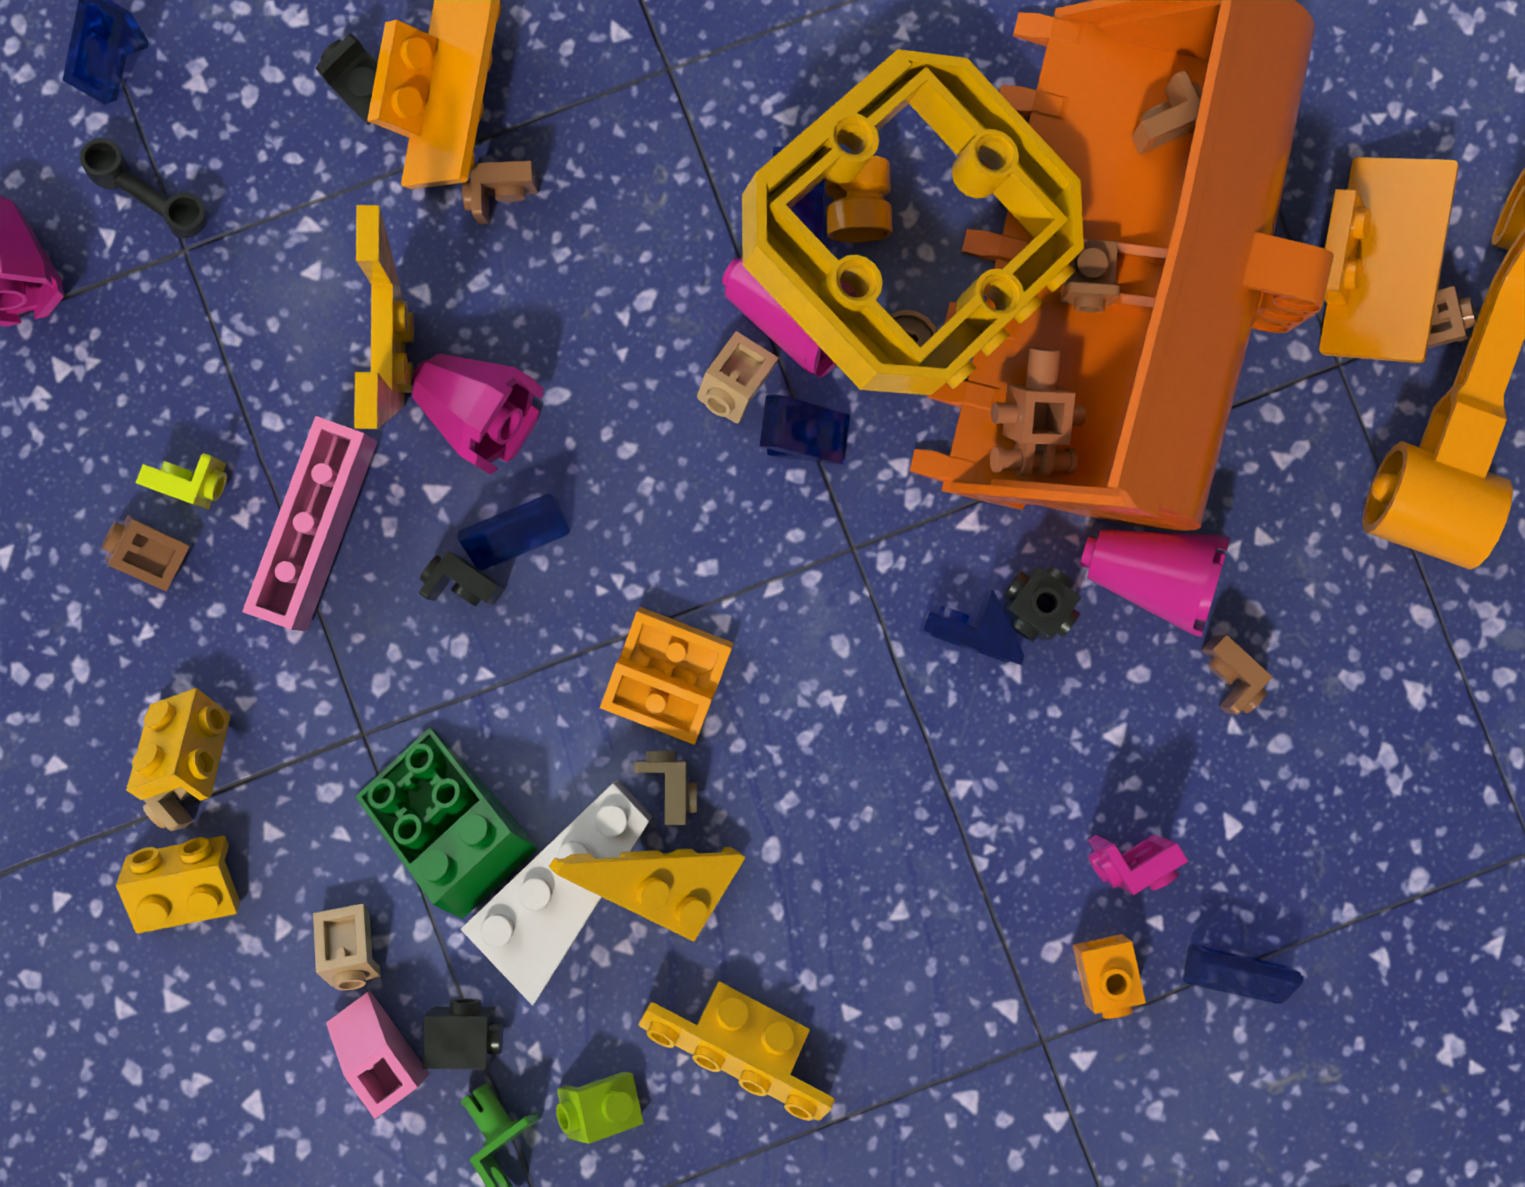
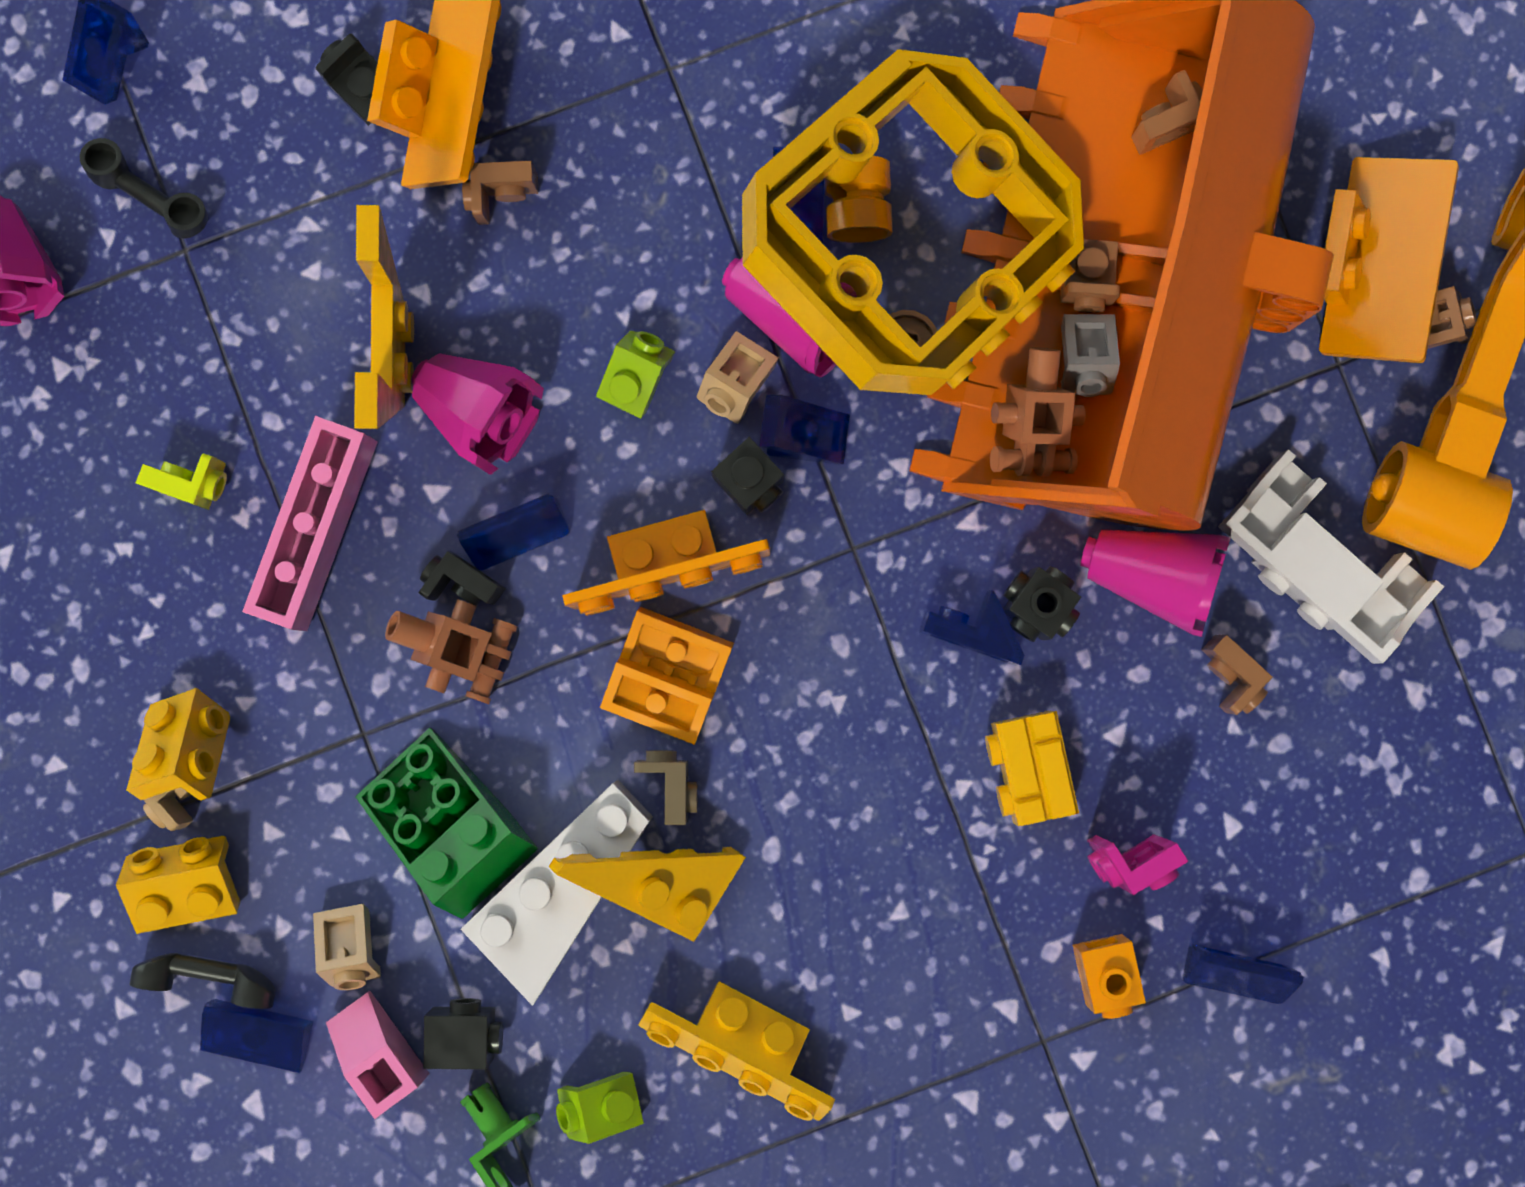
(144, 552): medium nougat bracket -> none
(249, 990): none -> pearl dark grey bar
(255, 1035): none -> clear blue slope
(454, 647): none -> nougat piece
(634, 372): none -> lime bracket
(662, 555): none -> light orange bracket
(749, 477): none -> pearl dark grey brick
(1032, 768): none -> yellow brick
(1090, 354): none -> light grey bracket
(1318, 570): none -> white bracket

